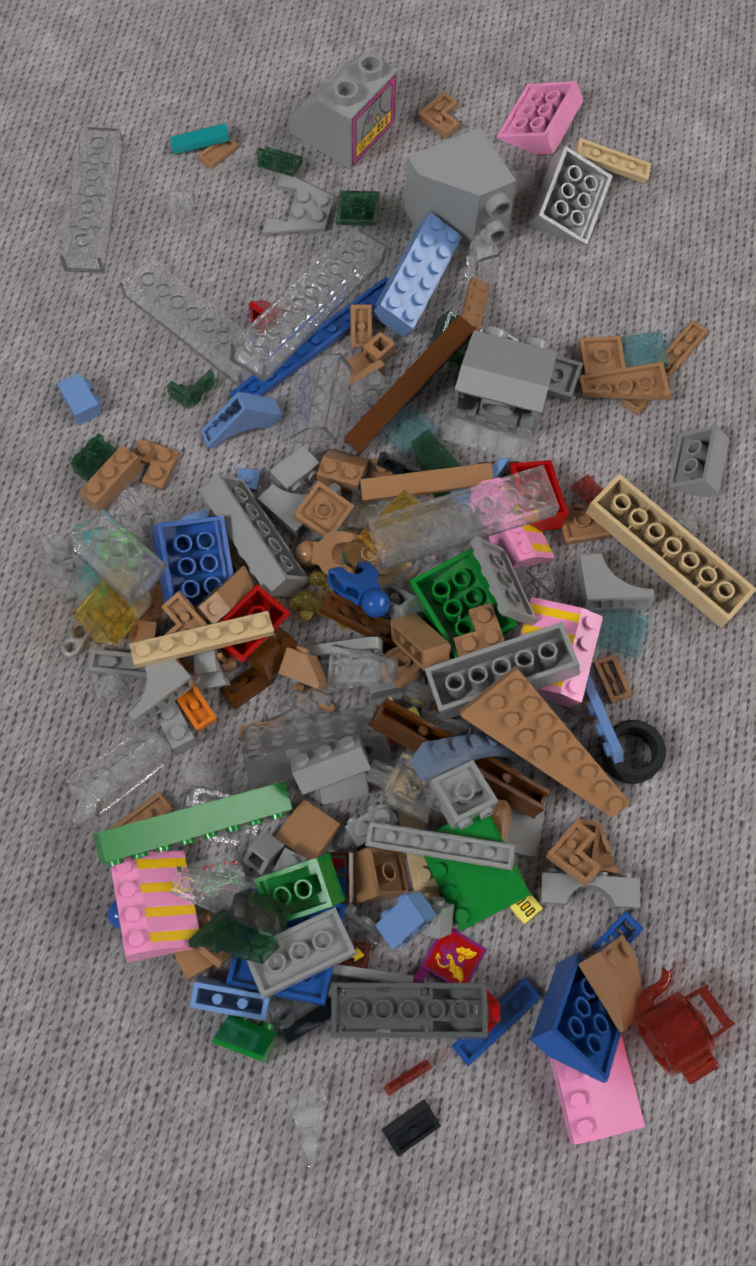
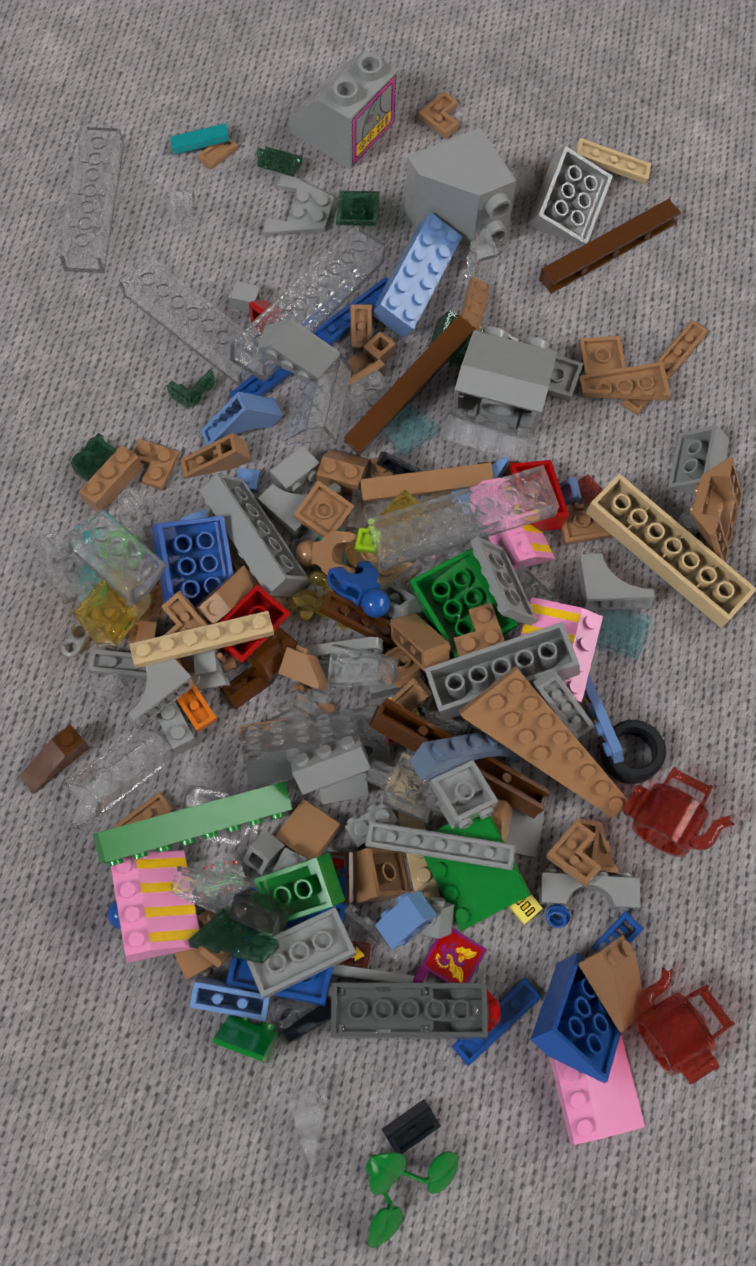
(54, 758): none -> reddish brown slope
(79, 398): medium blue brick -> none
(216, 457): none -> medium nougat slope
(243, 295): none -> light grey brick
(297, 349): none -> light grey slope
(364, 542): none -> lime tile
(384, 1171): none -> green plant
(407, 1077): clear red tile -> none
(412, 694): none -> medium nougat tile
(433, 455): clear green wing -> none
(542, 116): bright pink slope -> none
(555, 920): none -> blue plate
(564, 703): none -> light grey plate
(570, 490): none -> medium blue plate
(609, 246): none -> reddish brown tile
(612, 699): medium nougat tile -> none
(644, 349): clear light blue plate -> none
(673, 818): none -> clear red piece
(717, 506): none -> medium nougat slope

